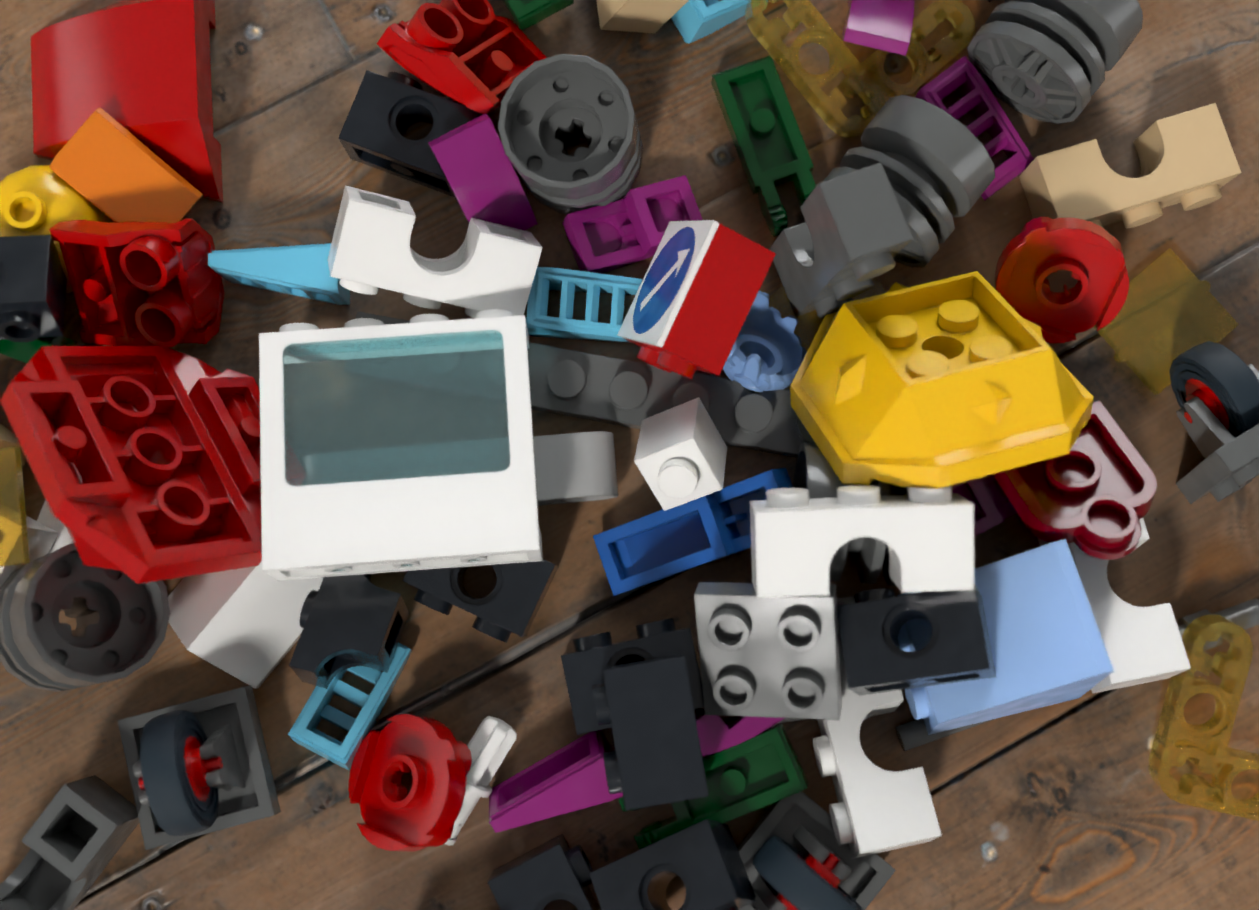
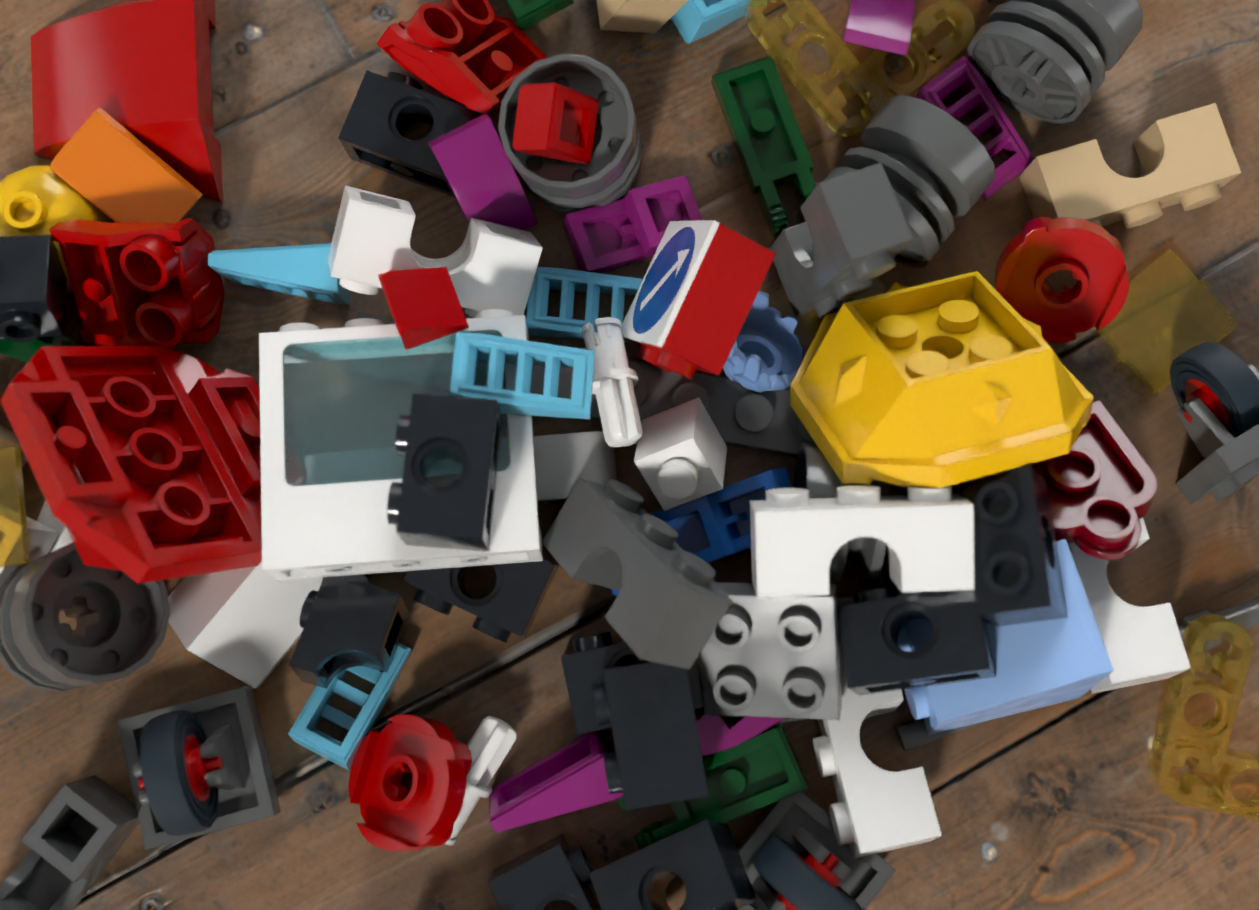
(423, 304): none -> red slope
(437, 431): none -> black brick
(501, 350): none -> medium azure slope
(555, 122): none -> red slope
(613, 382): none -> white axle
(665, 594): none -> dark grey arch
(1015, 548): none -> black brick

